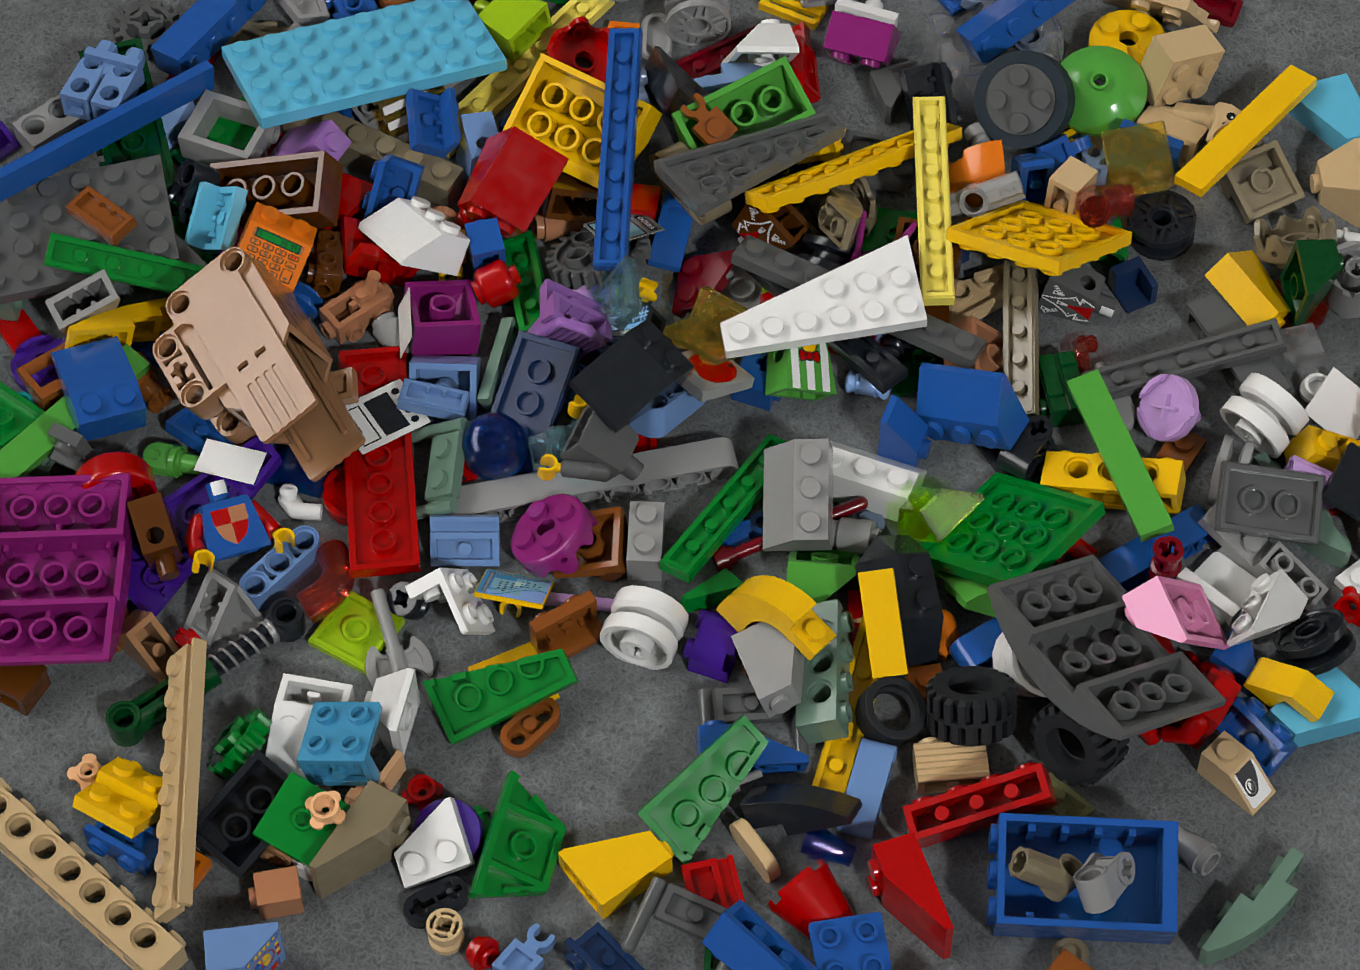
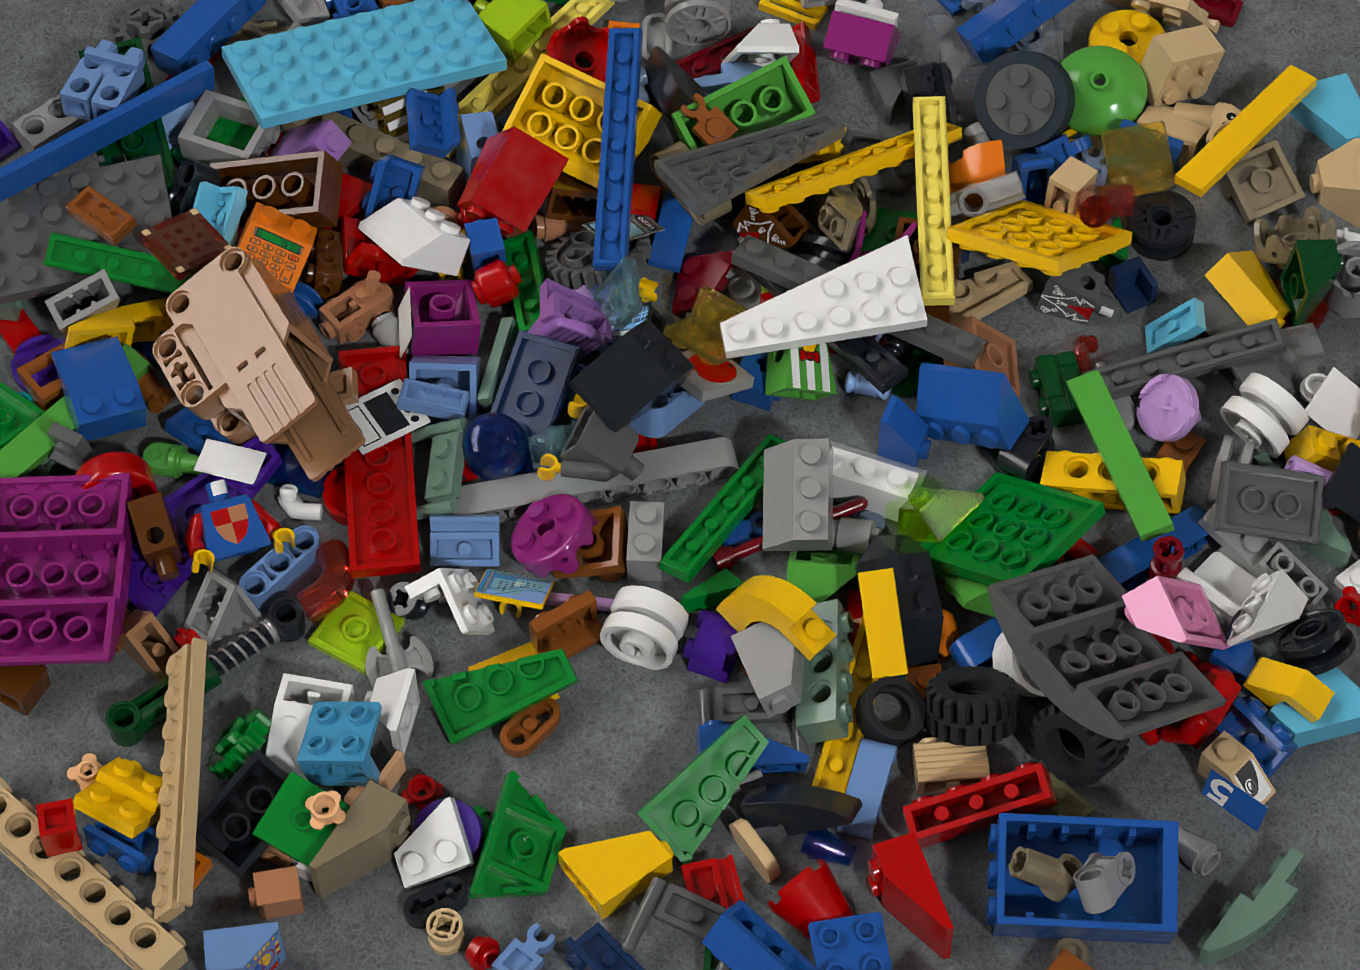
(58, 827): none -> red panel
(184, 243): none -> tile
(1021, 333): dark tan tile -> none
(1176, 326): none -> medium azure plate
(1234, 800): none -> blue sticker

